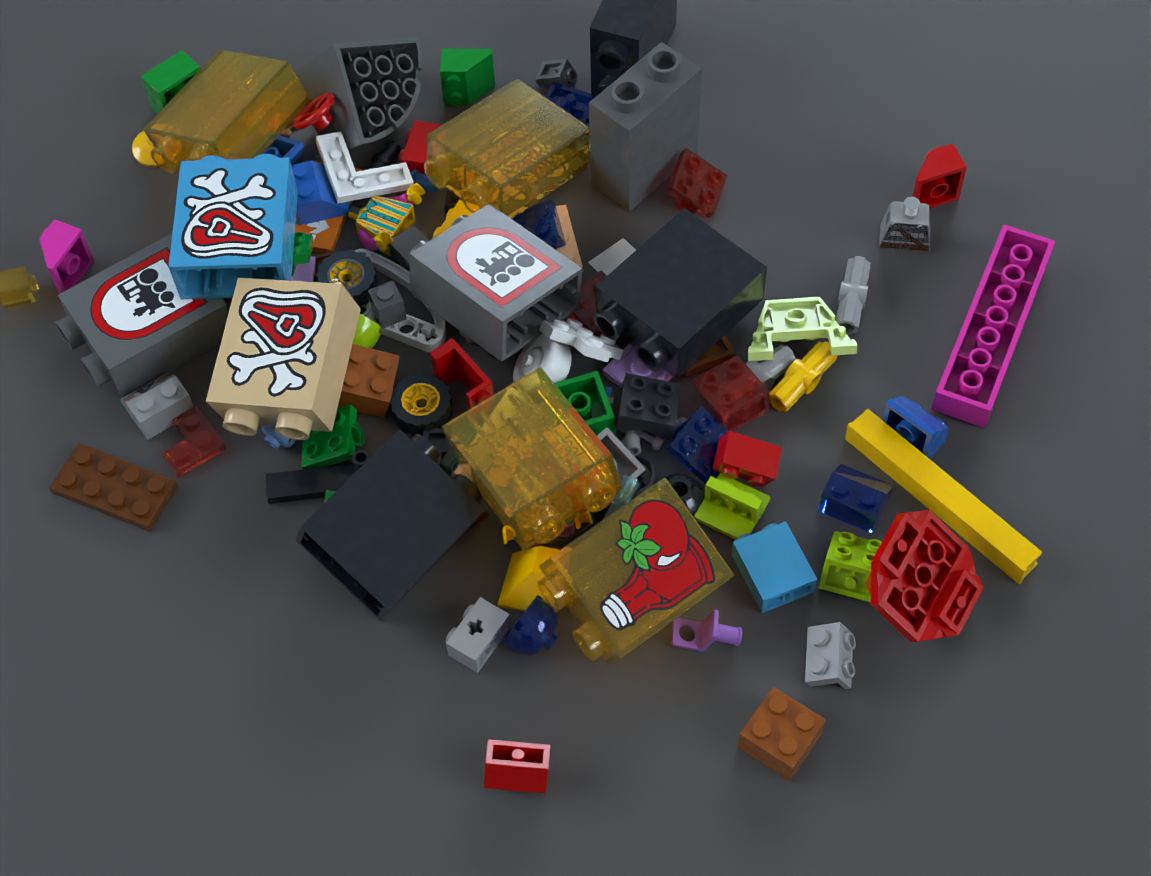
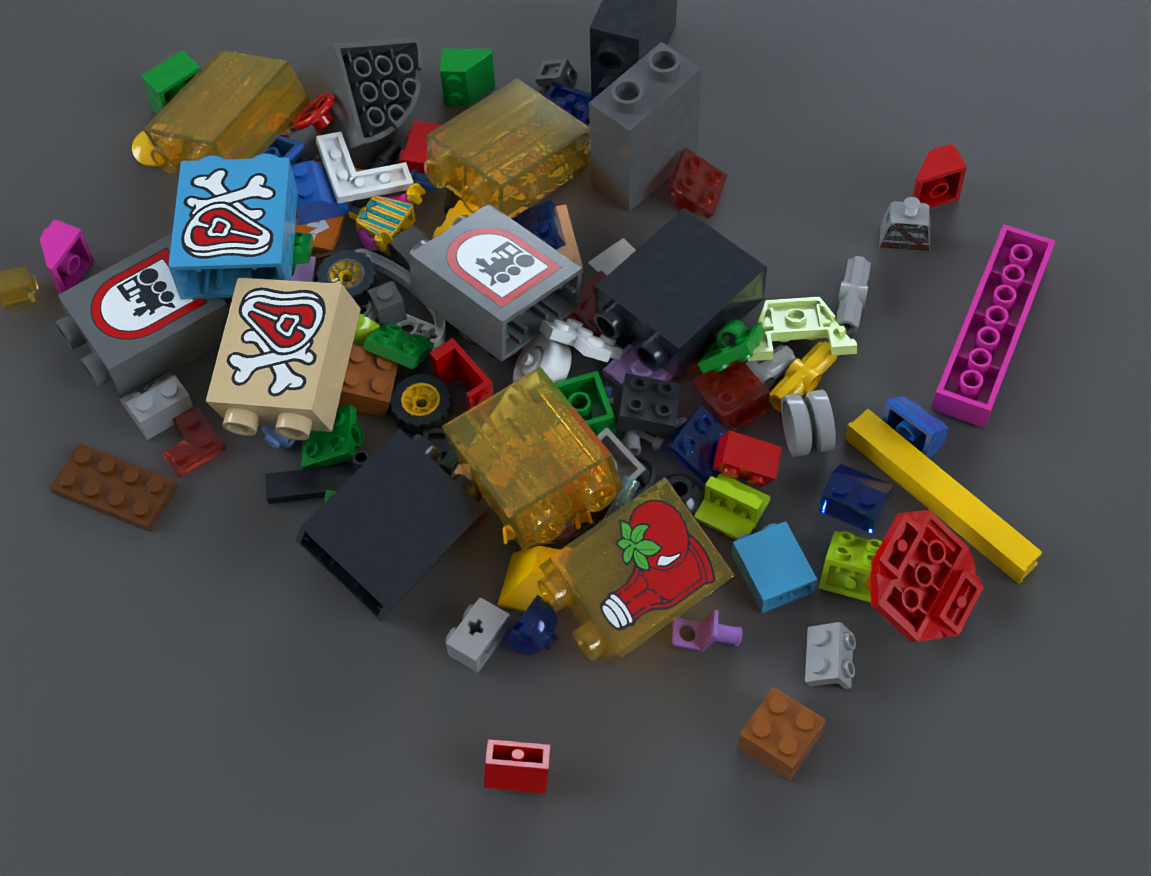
(398, 345): none -> green plate
(728, 349): none -> green plate
(808, 423): none -> light grey wheel

